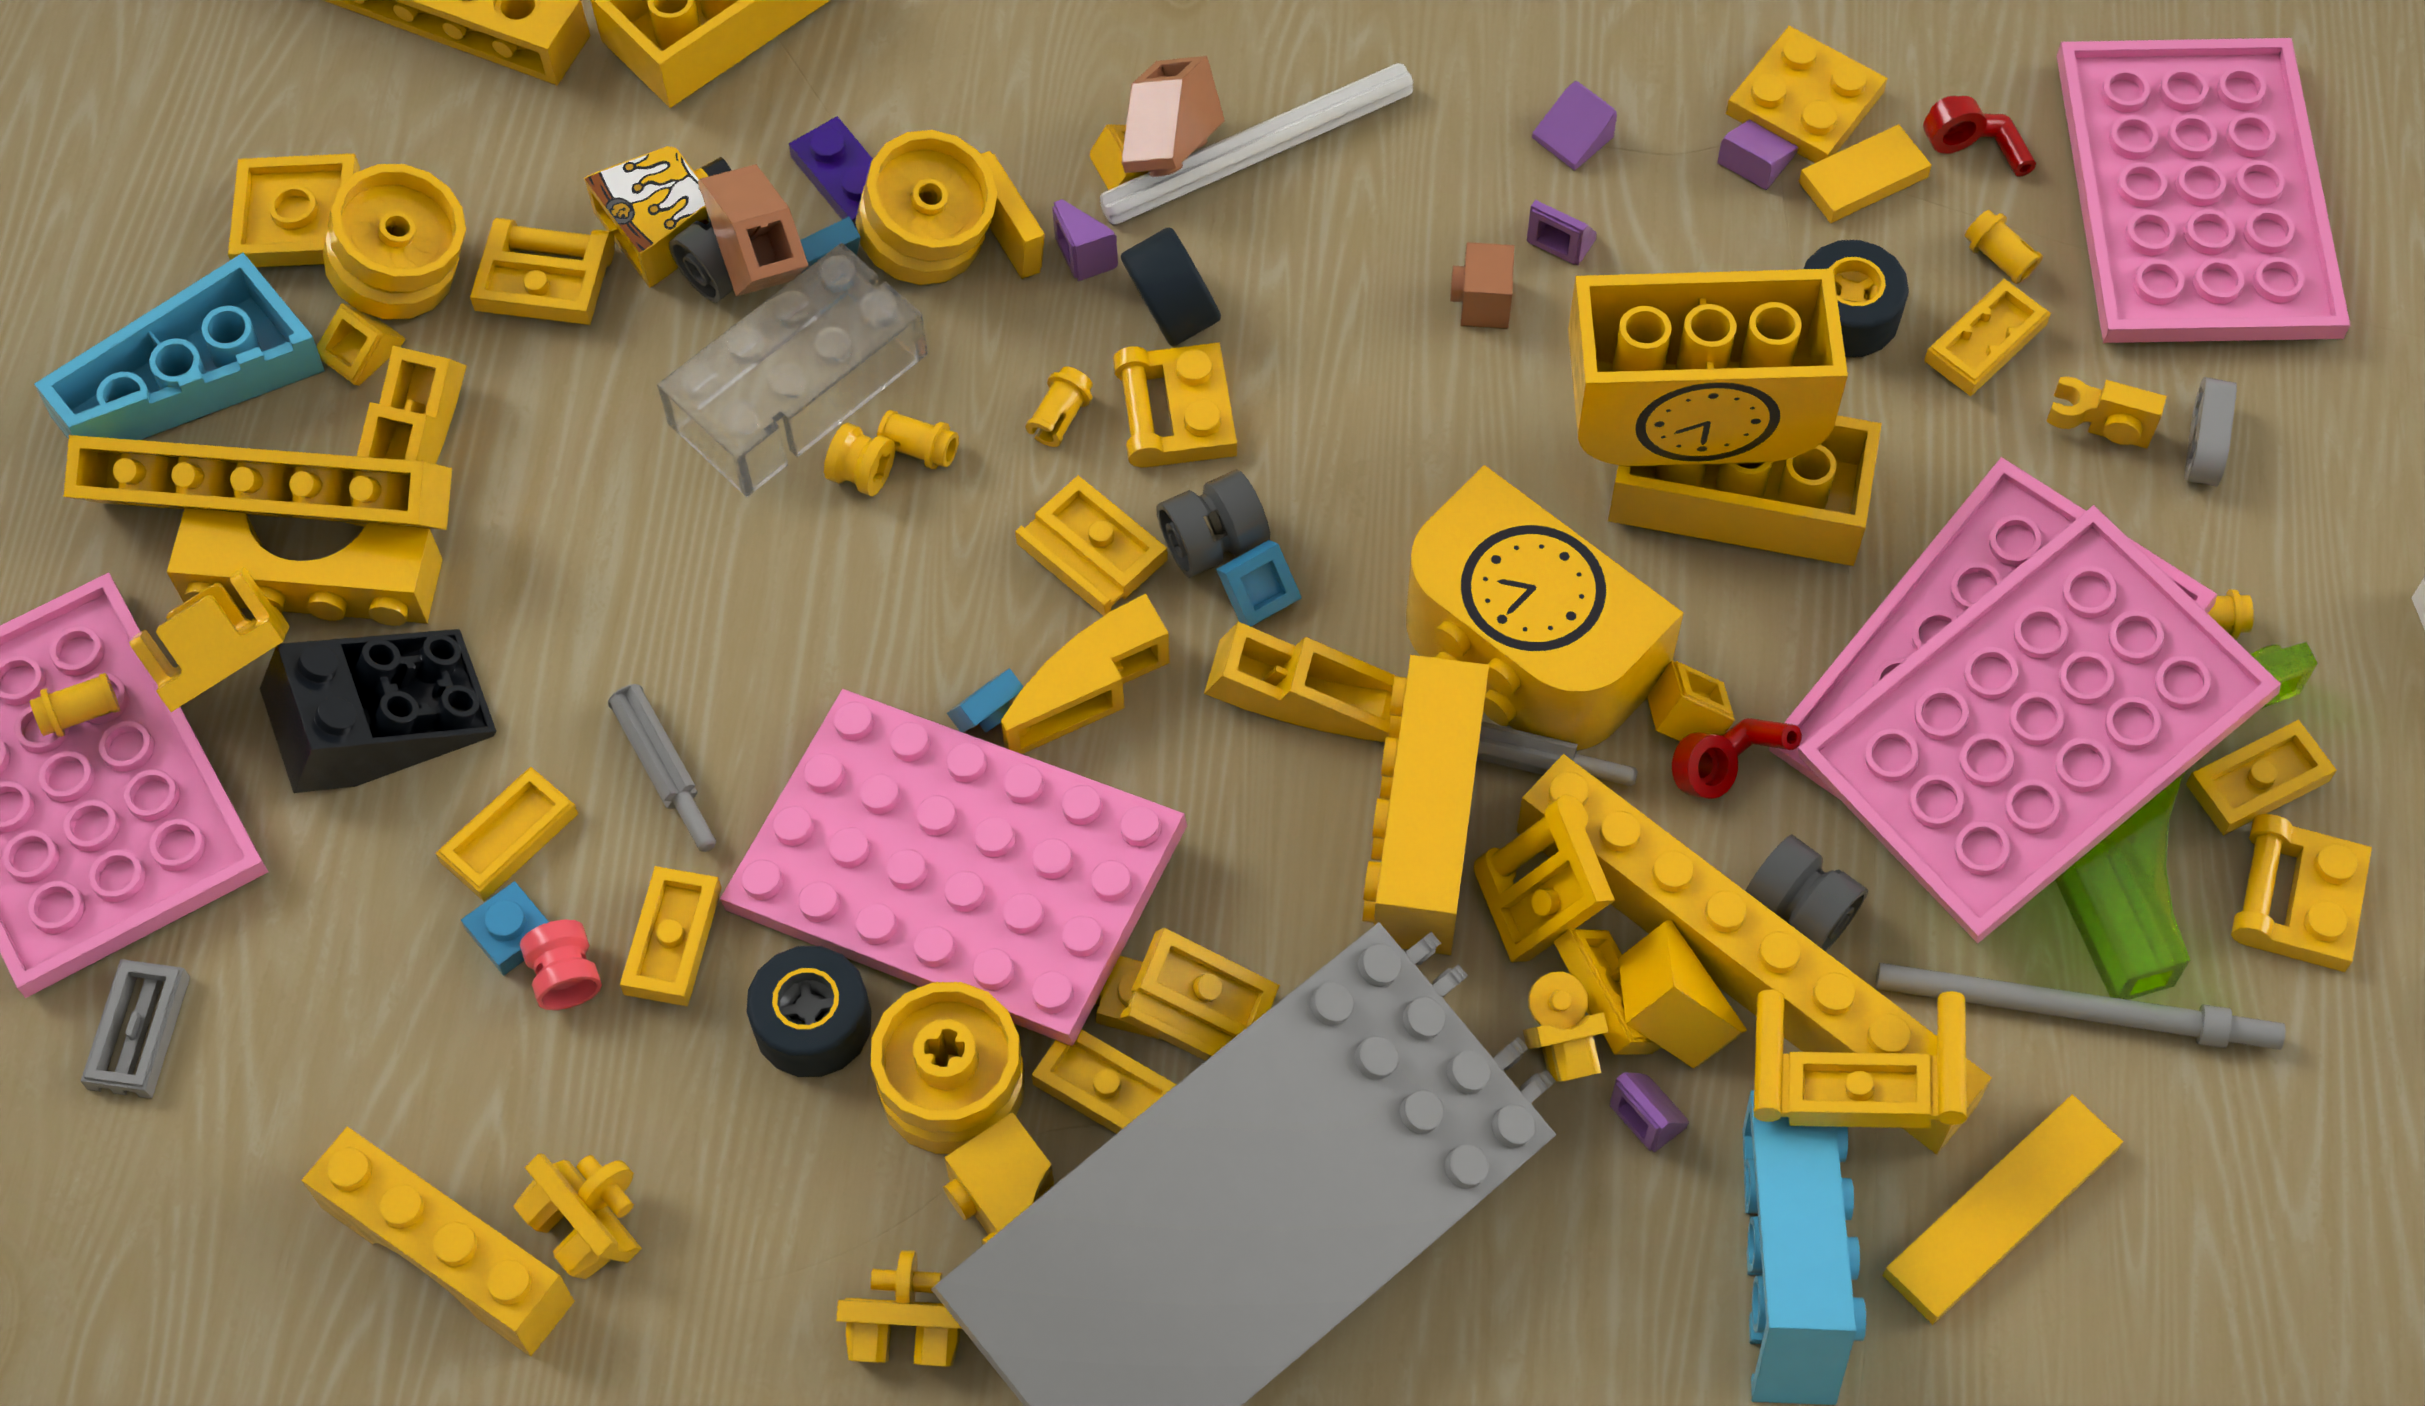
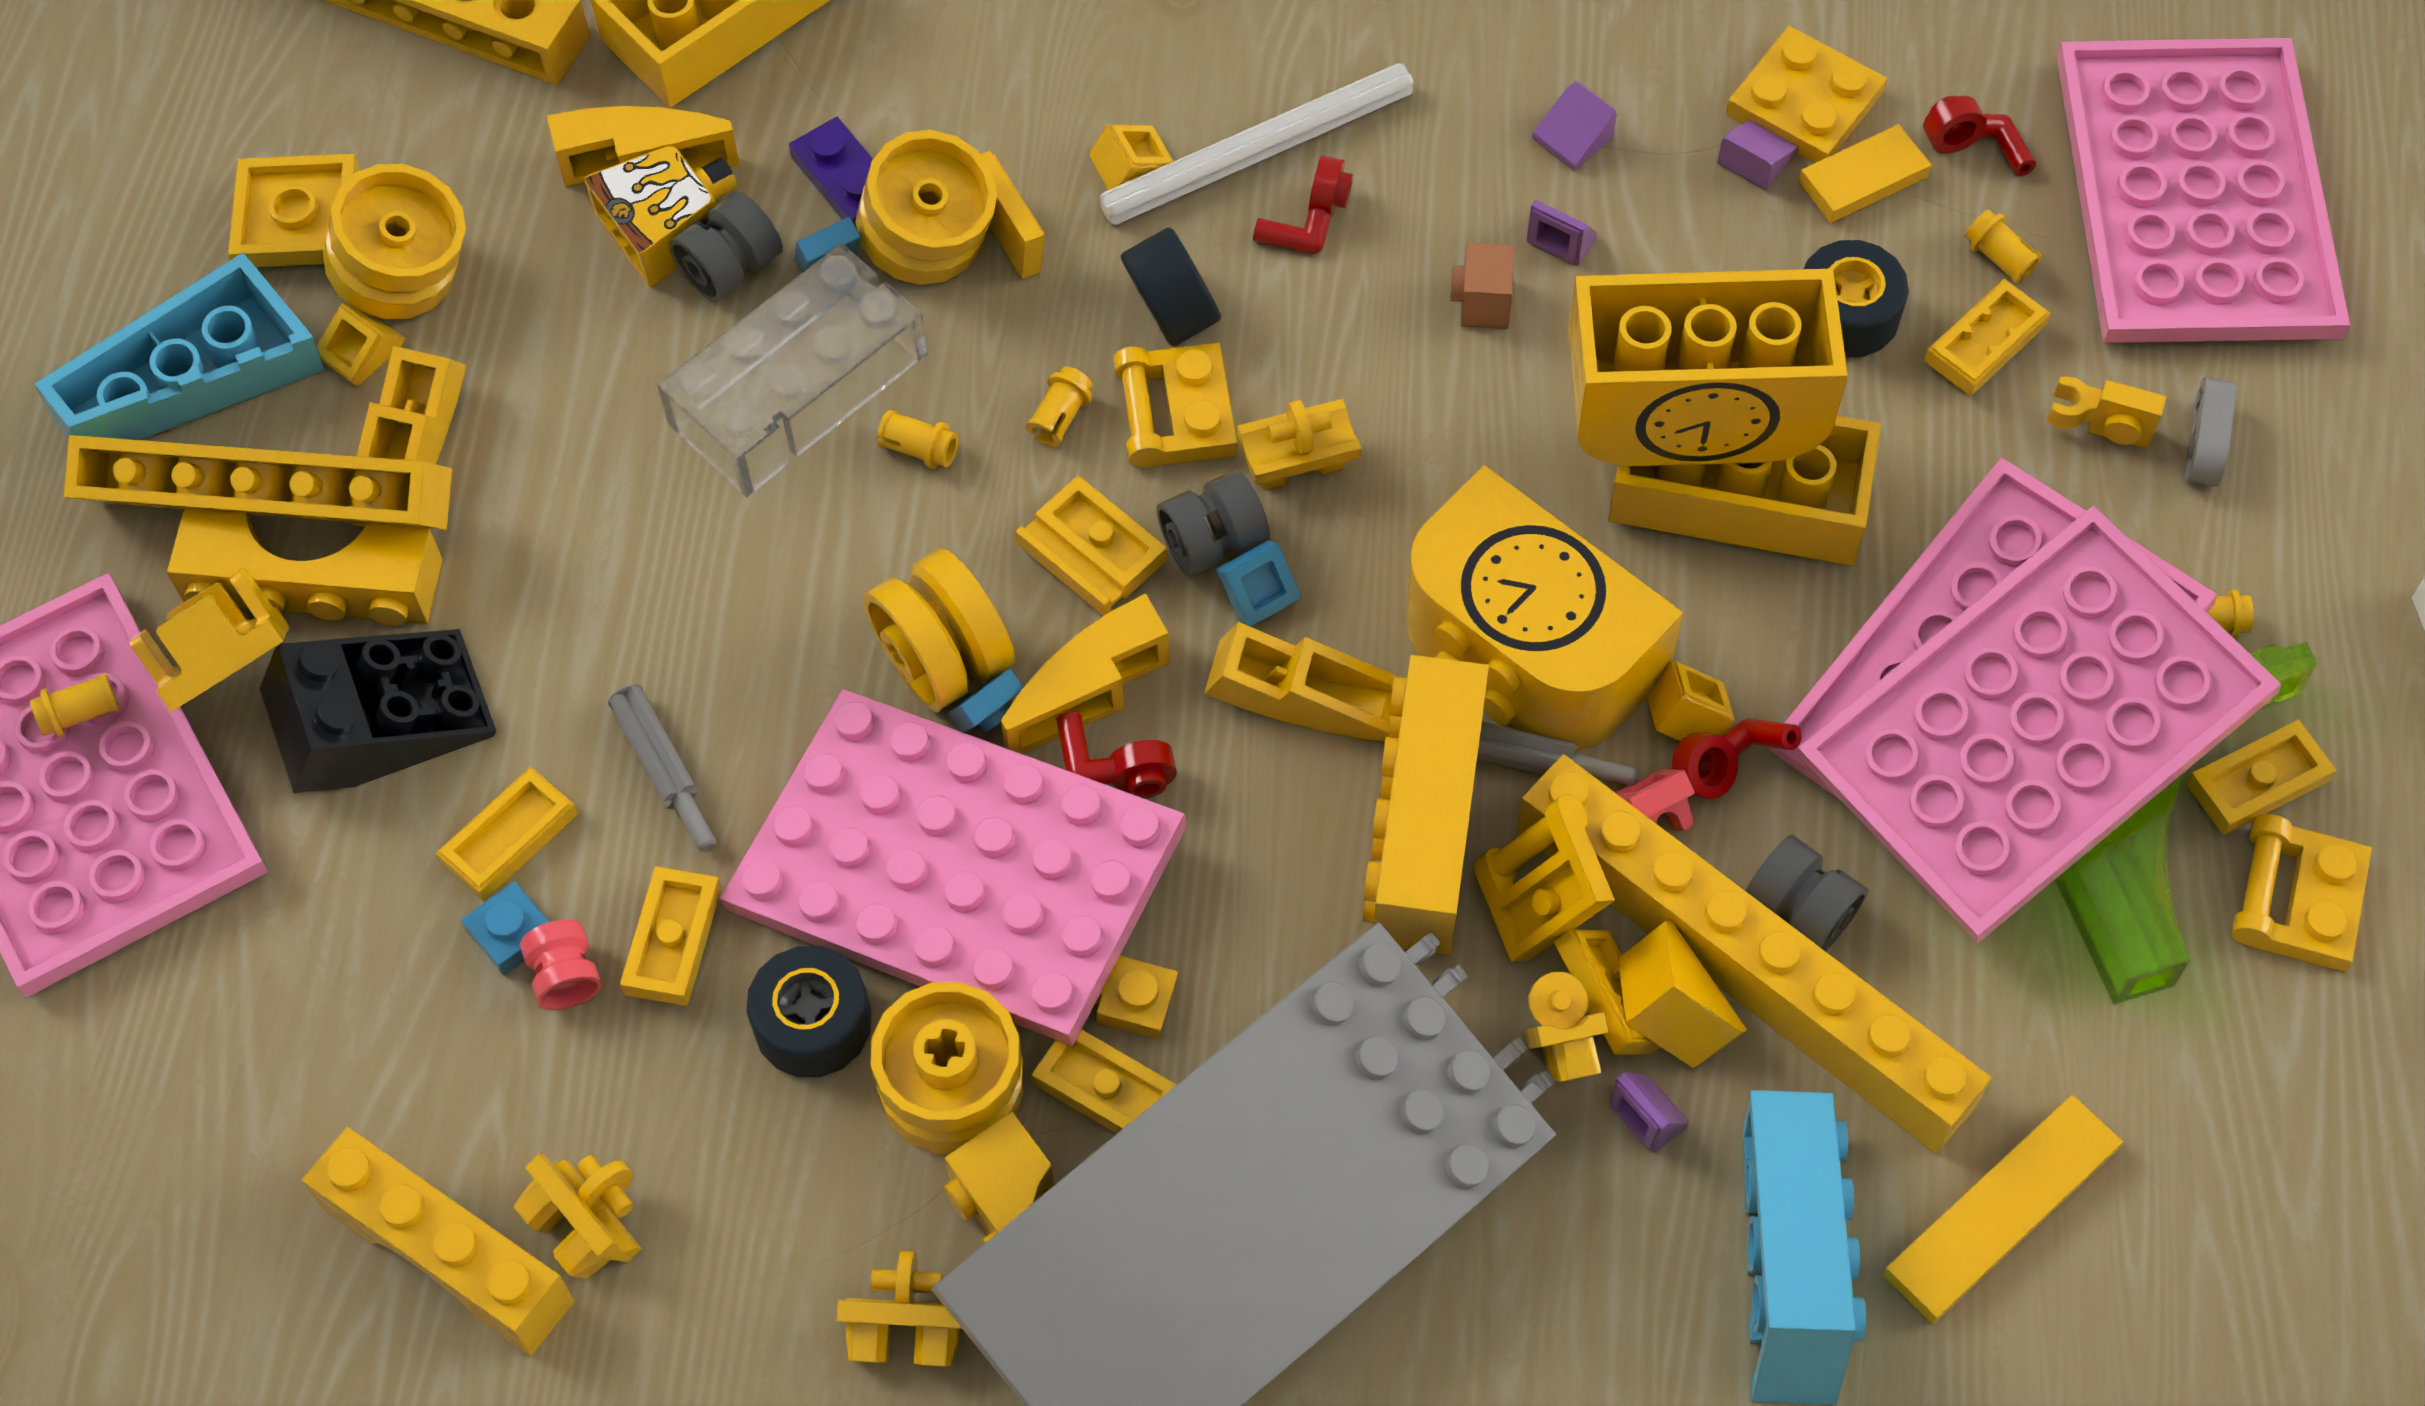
(159, 1036): light grey tile -> none
(541, 284): yellow plate -> none
(607, 136): none -> yellow slope
(752, 229): nougat slope -> none
(859, 459): yellow wheel -> none
(939, 629): none -> yellow wheel
(1084, 241): medium lavender slope -> none
(1135, 768): none -> red plate
(1170, 115): nougat slope -> none
(1195, 995): yellow plate -> none
(1298, 442): none -> yellow hips
(1329, 190): none -> red plate
(1662, 793): none -> coral tile
(1860, 1087): yellow plate -> none
(2209, 1025): light grey bar -> none

